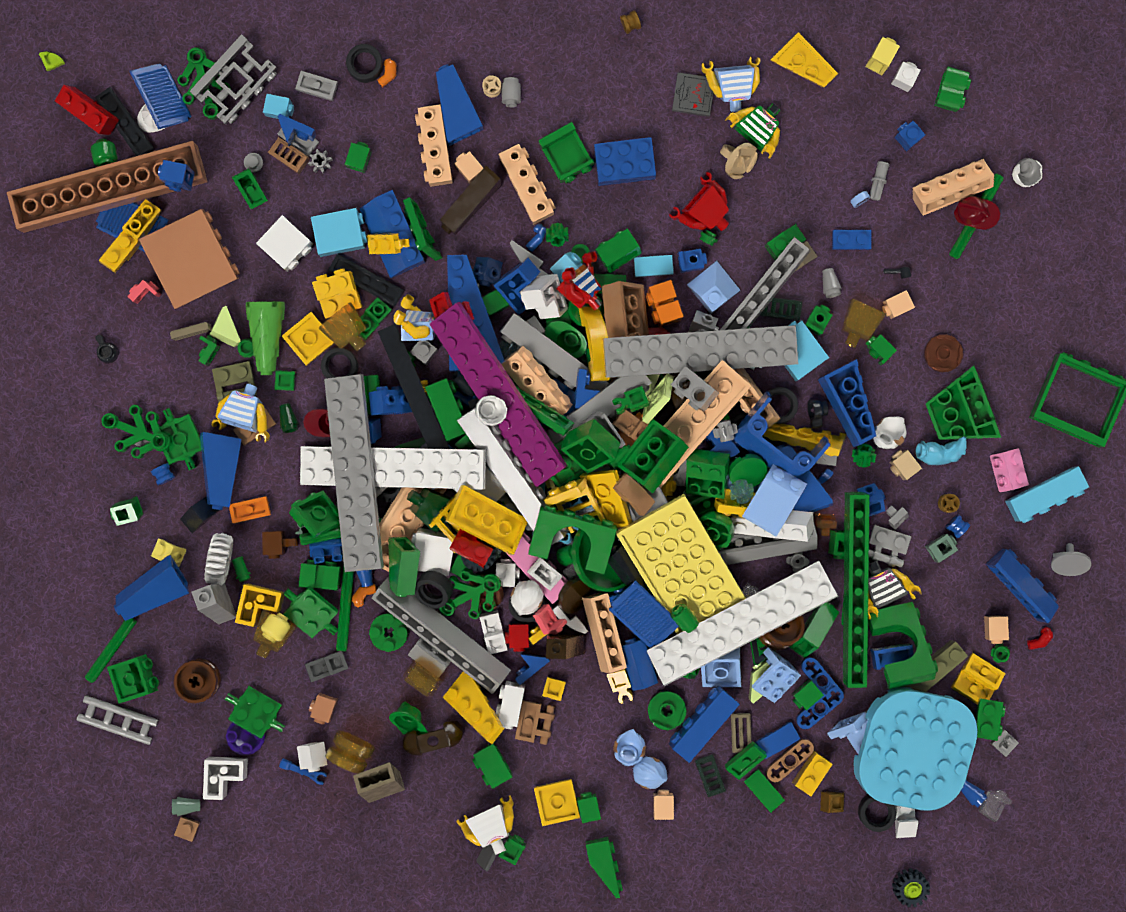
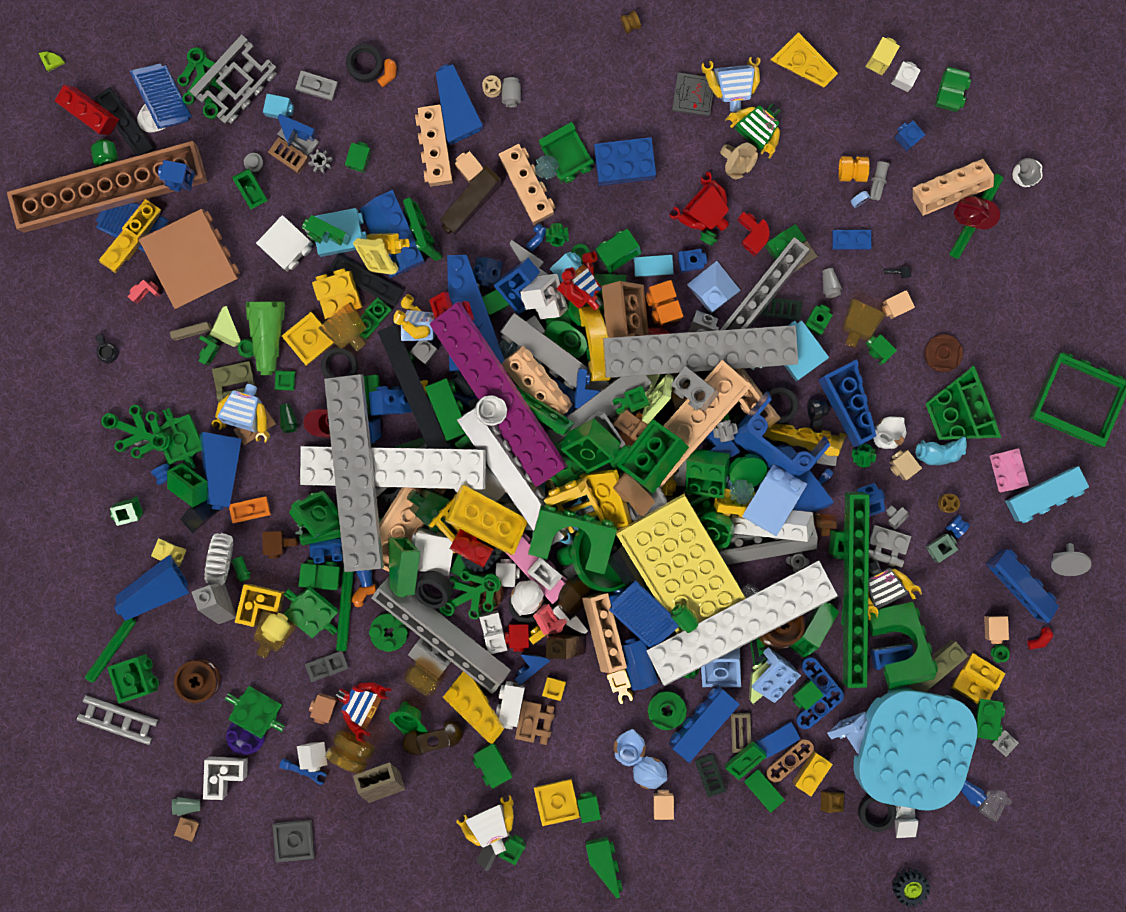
(187, 485): none -> green brick
(293, 841): none -> dark grey tile
(321, 231): none -> green plate
(361, 706): none -> torso
(374, 262): none -> light yellow plate
(546, 167): none -> clear light blue gear
(759, 233): none -> red brick
(853, 169): none -> light orange wheel

